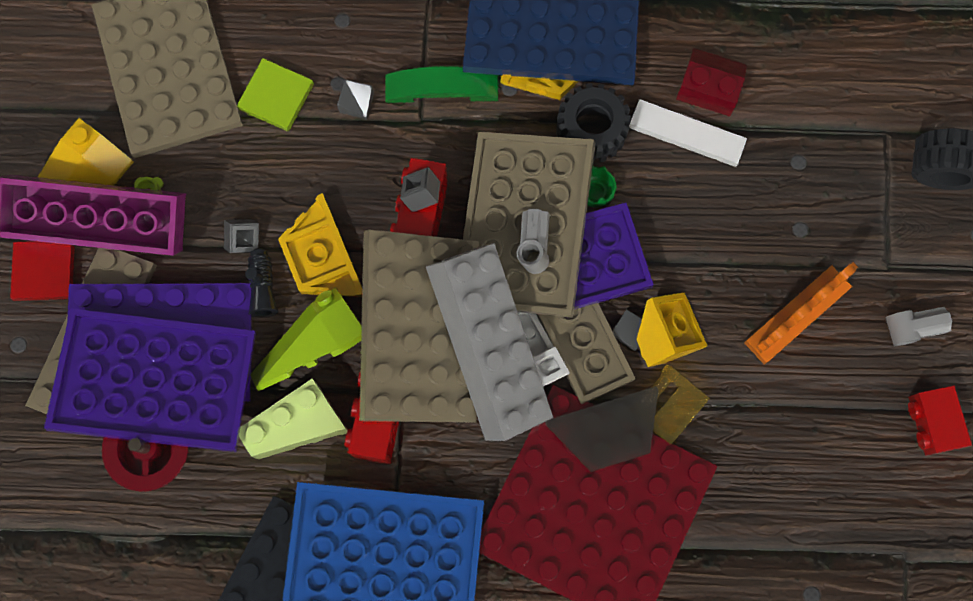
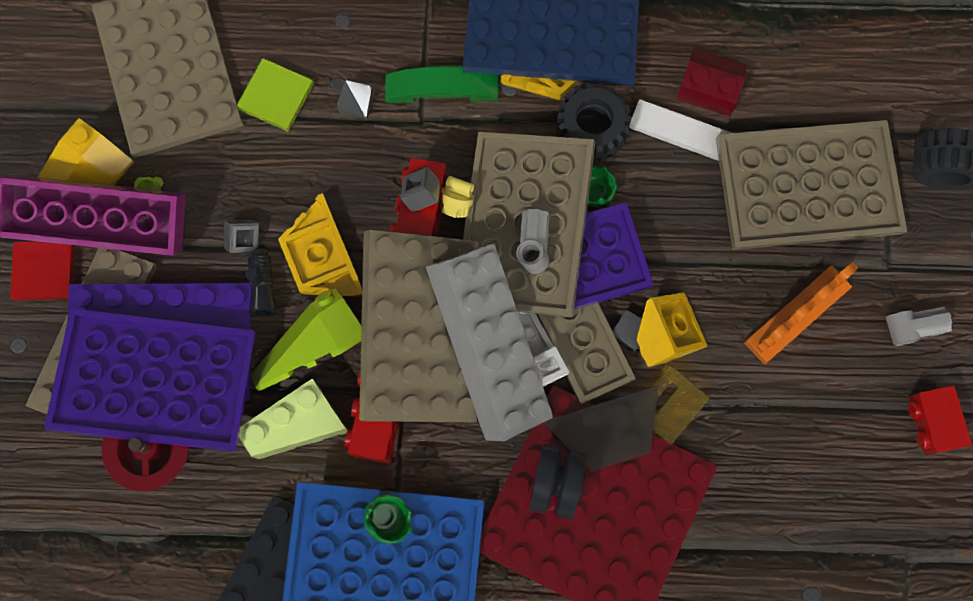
(387, 519): none -> green hair
(456, 197): none -> light yellow piece
(560, 482): none -> black wheel
(810, 184): none -> dark tan plate

